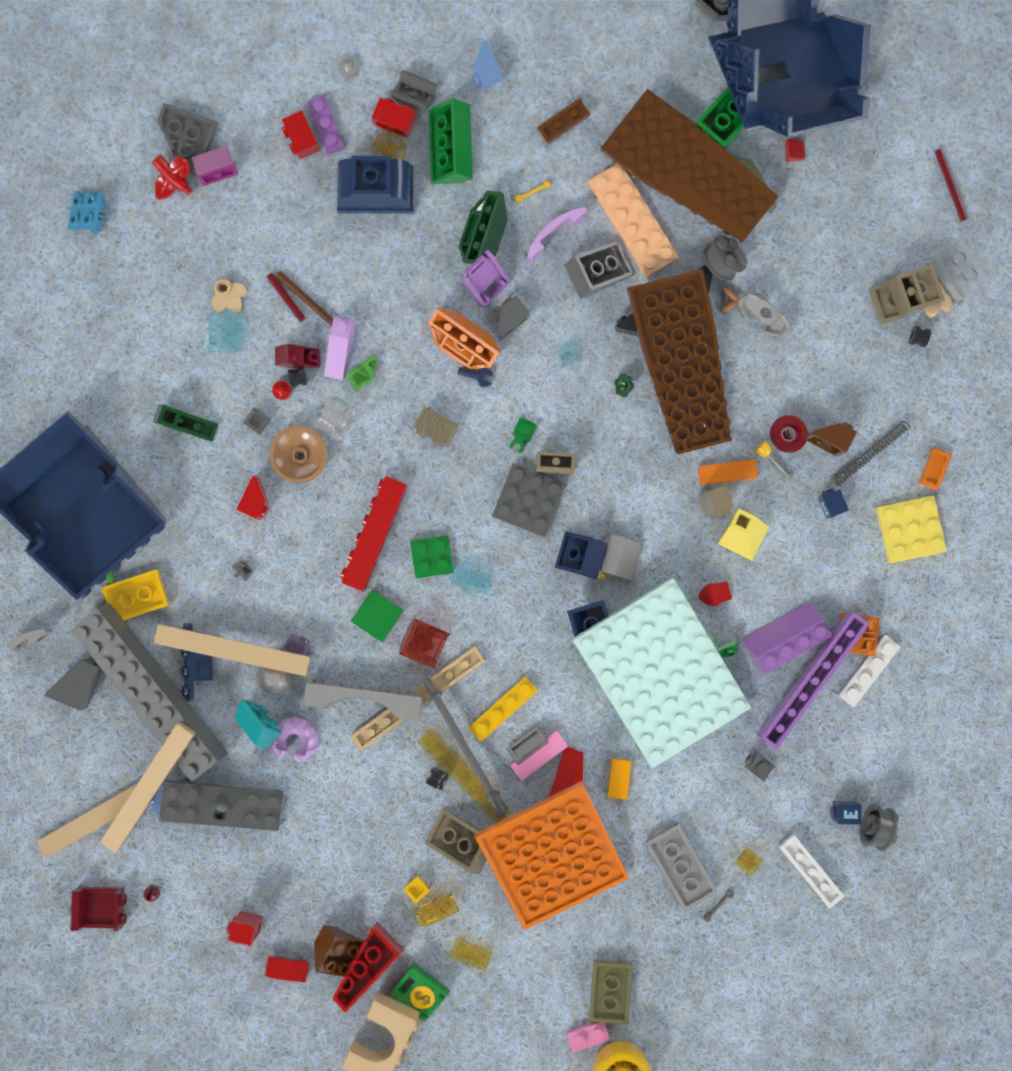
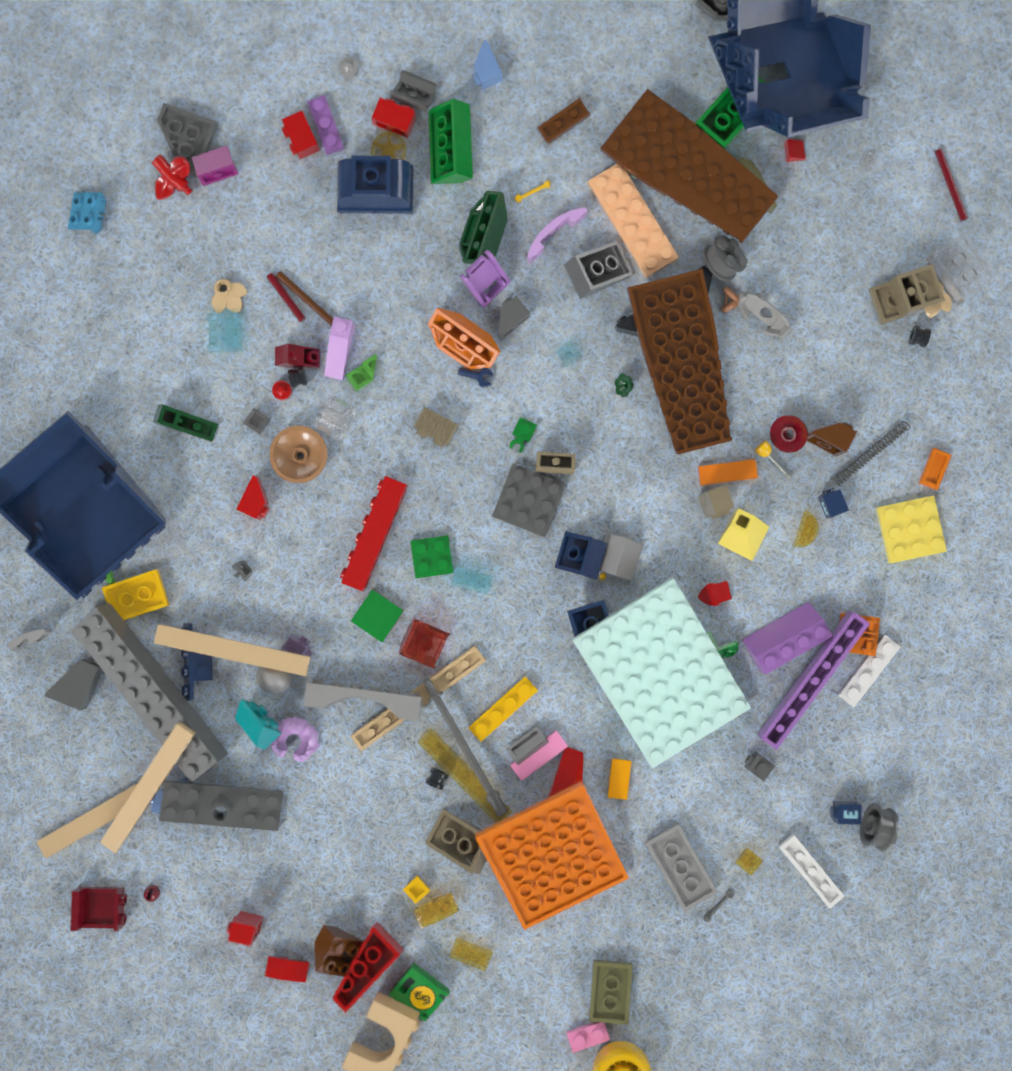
(807, 530): none -> clear yellow plate

